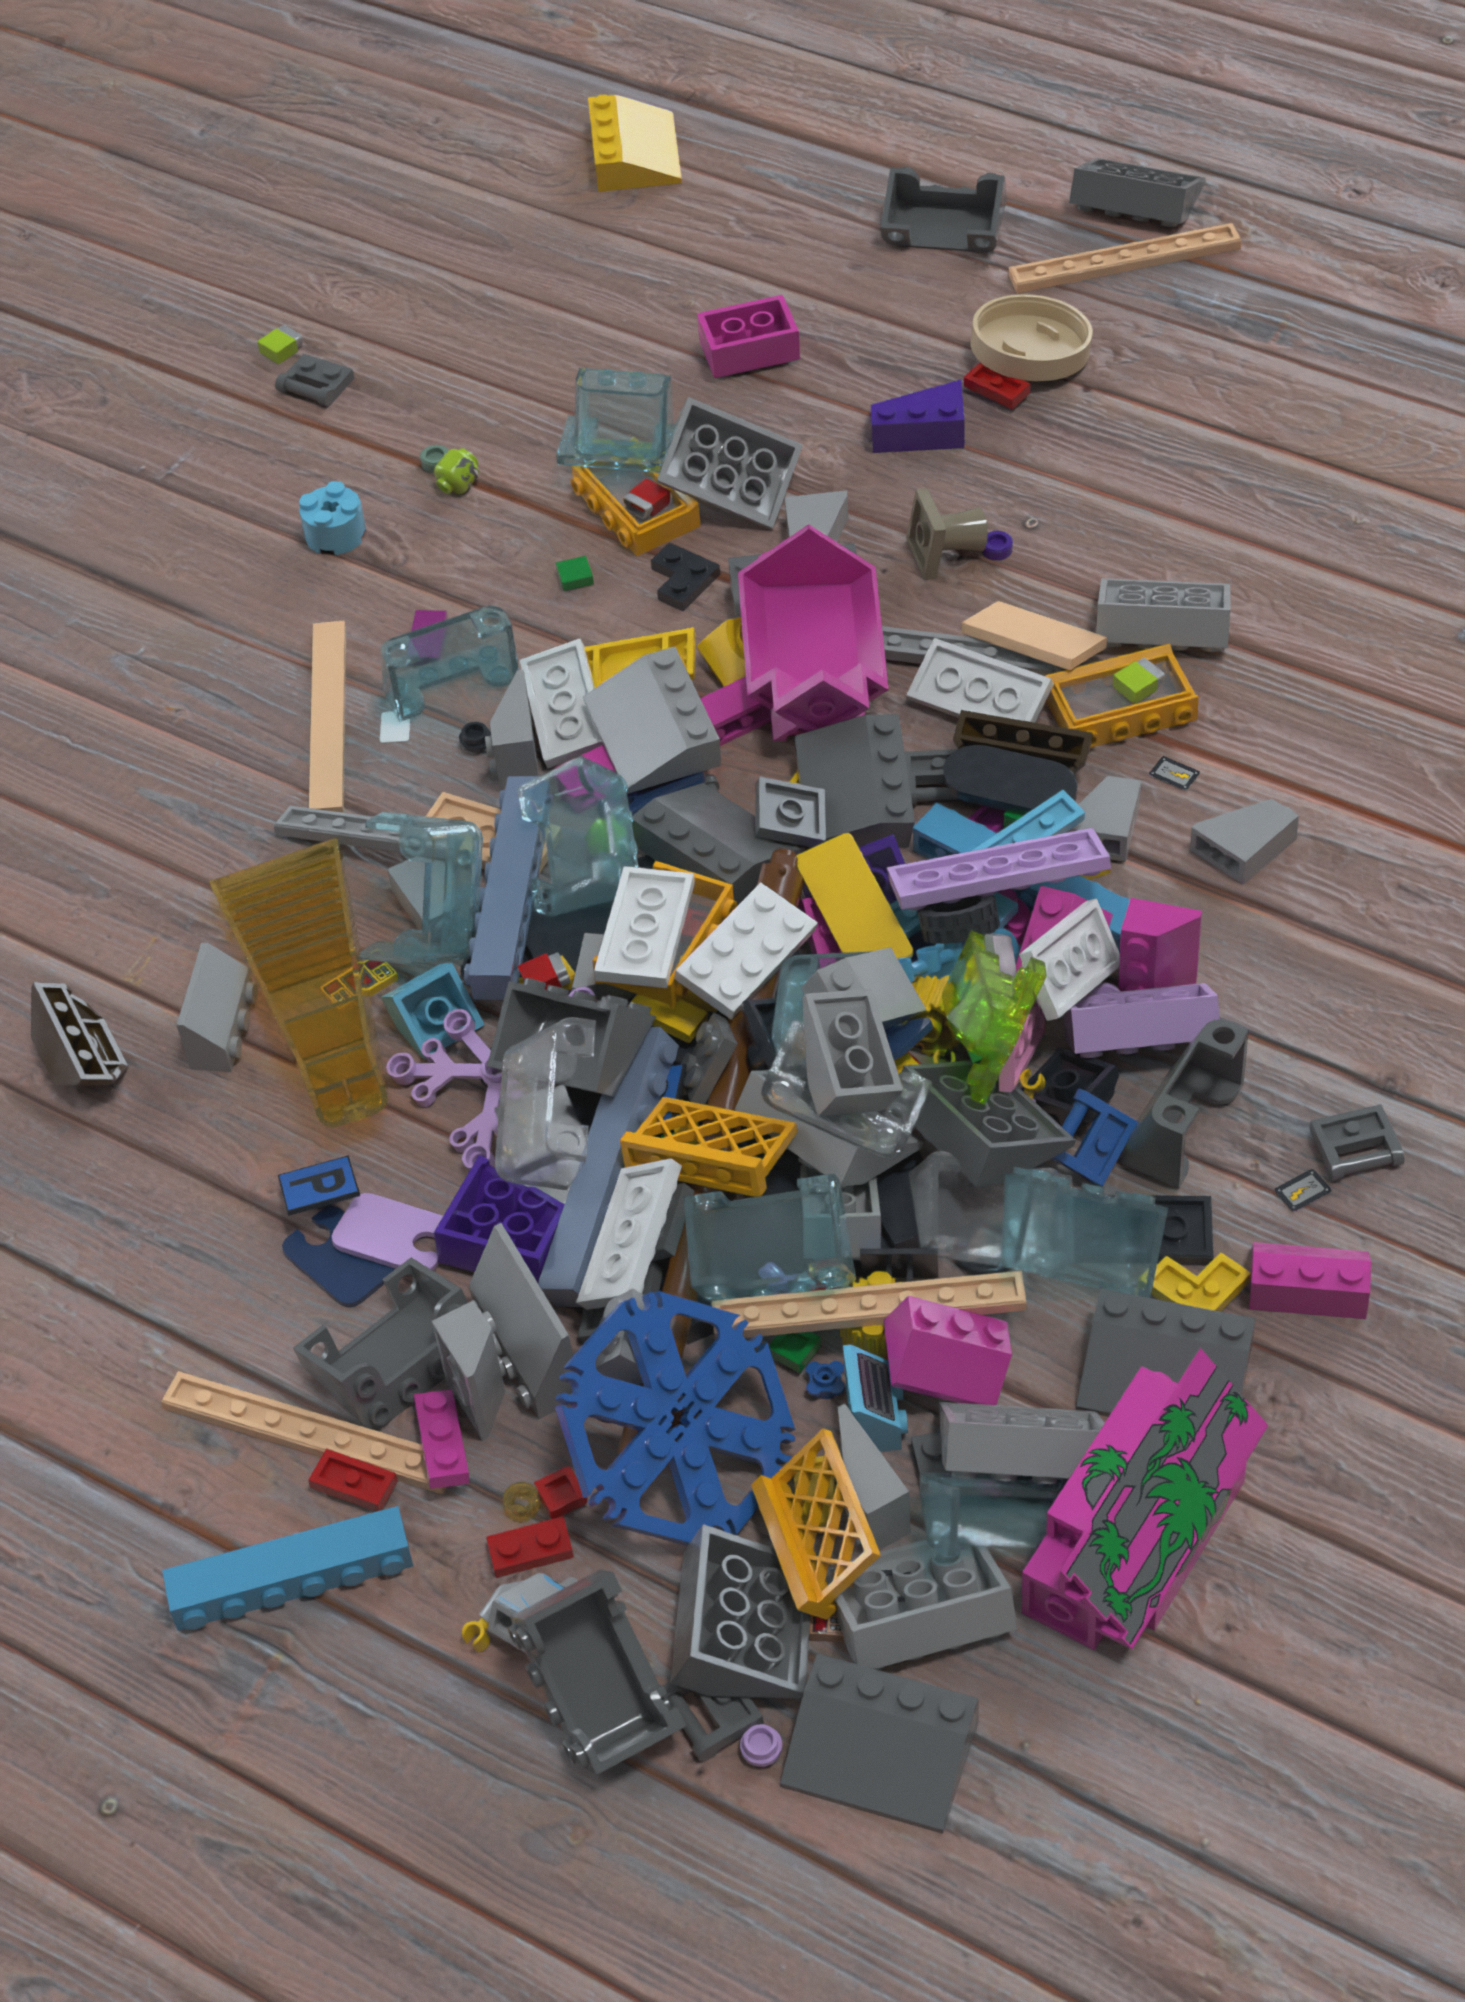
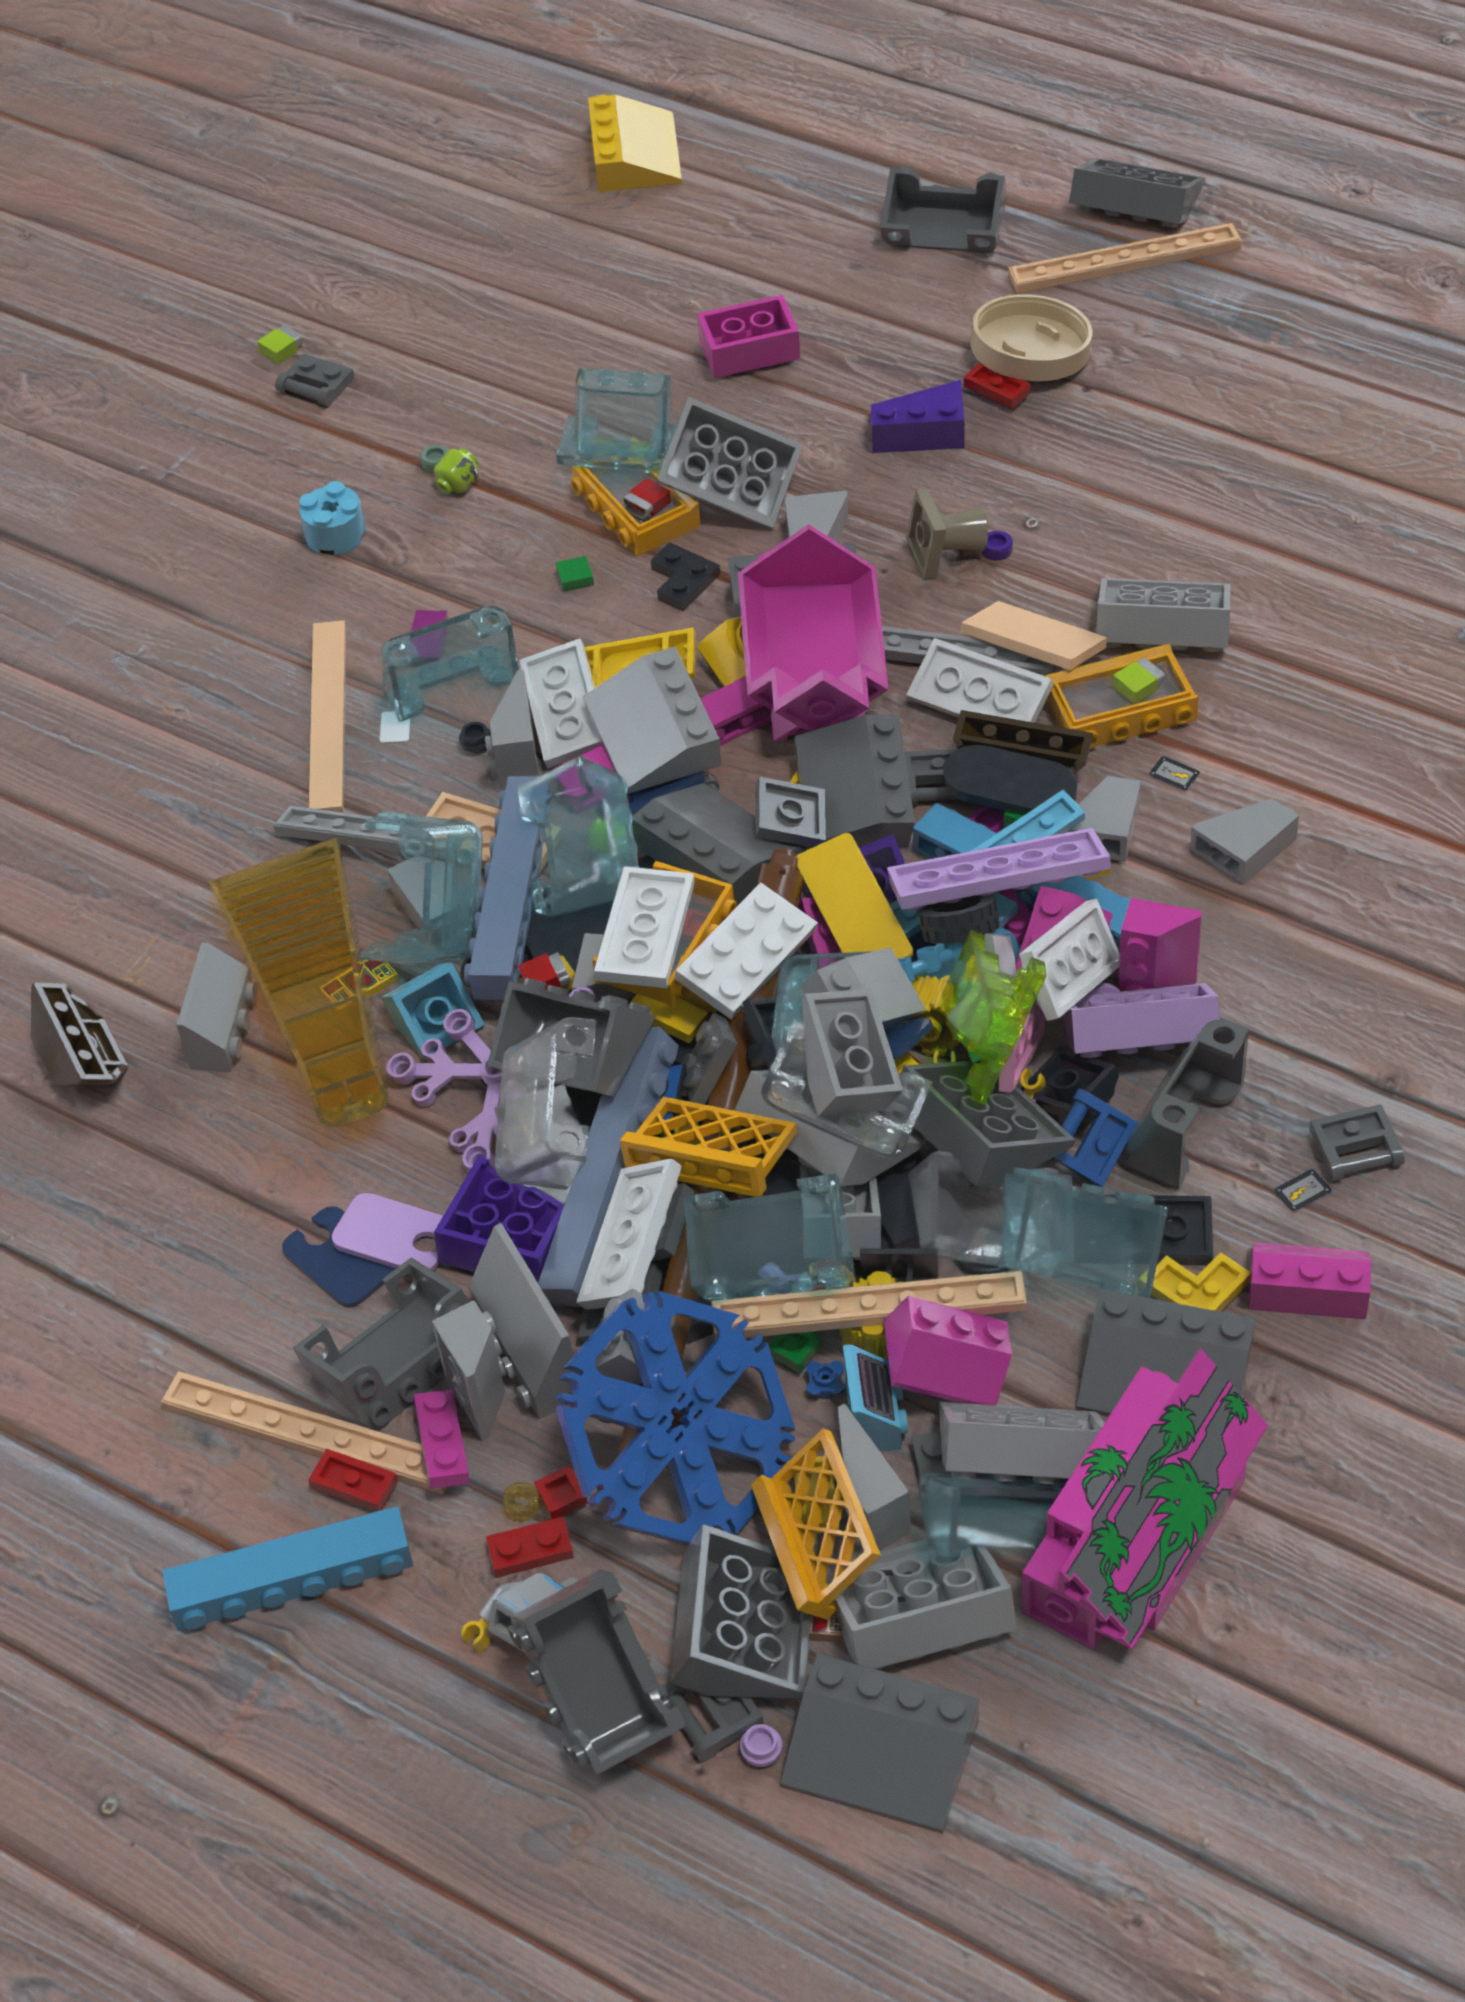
(318, 1185): piece -> none

